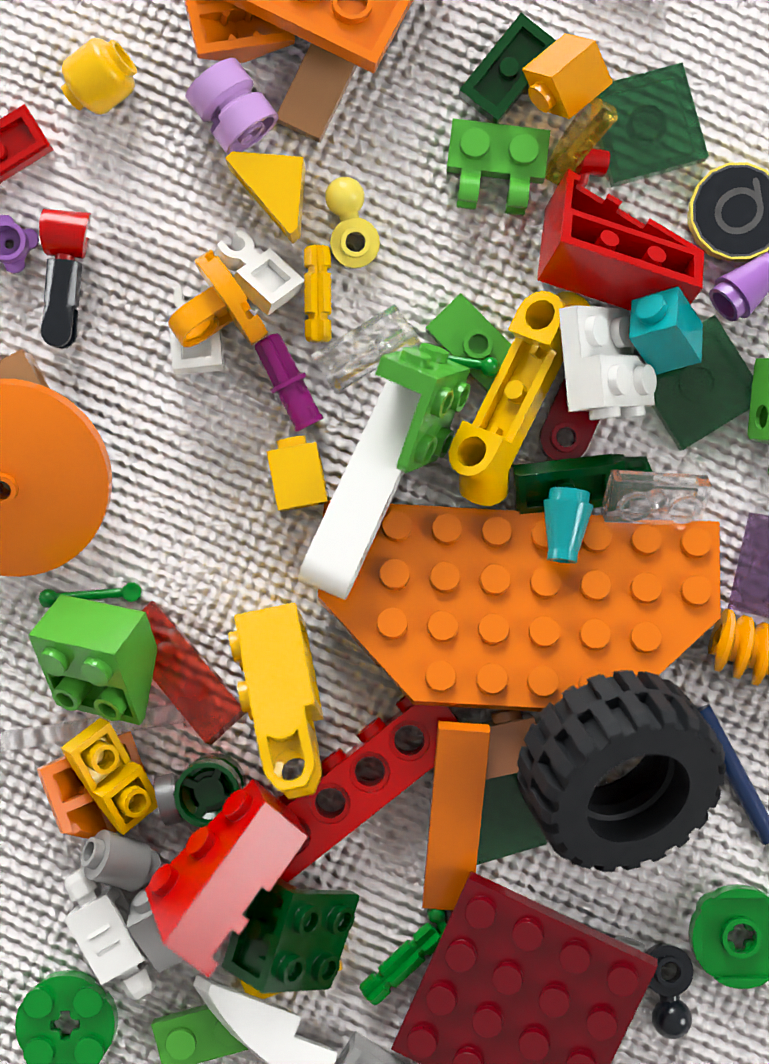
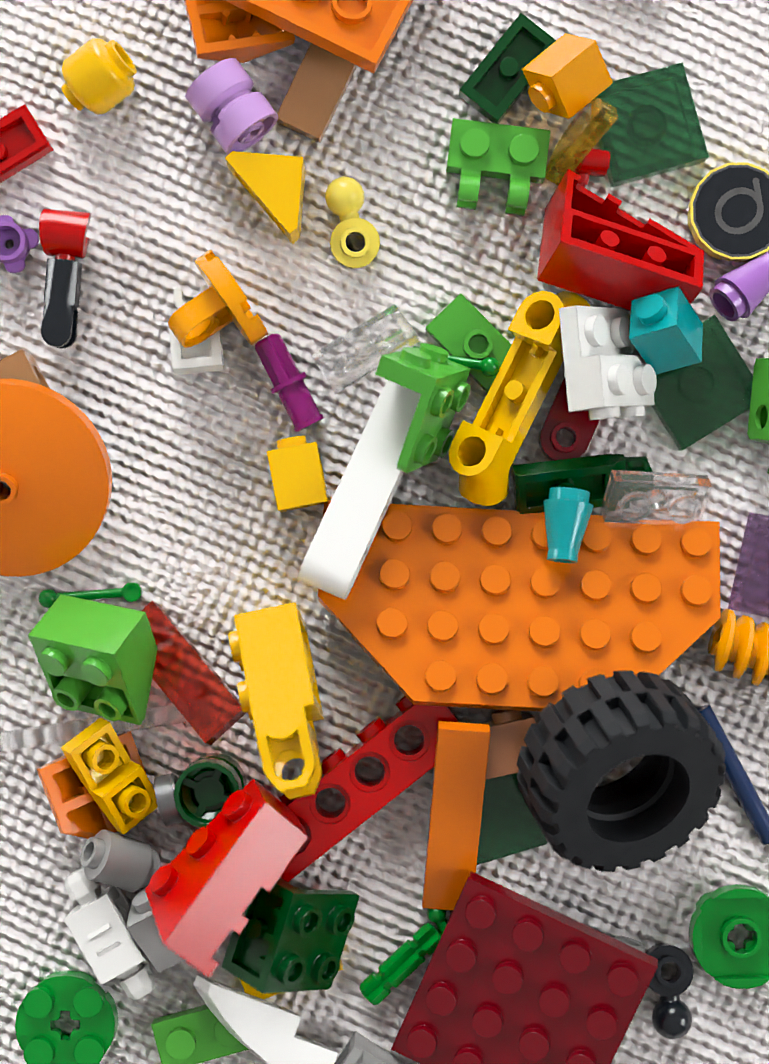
(262, 276): white plate -> none
(317, 293): yellow axle -> none

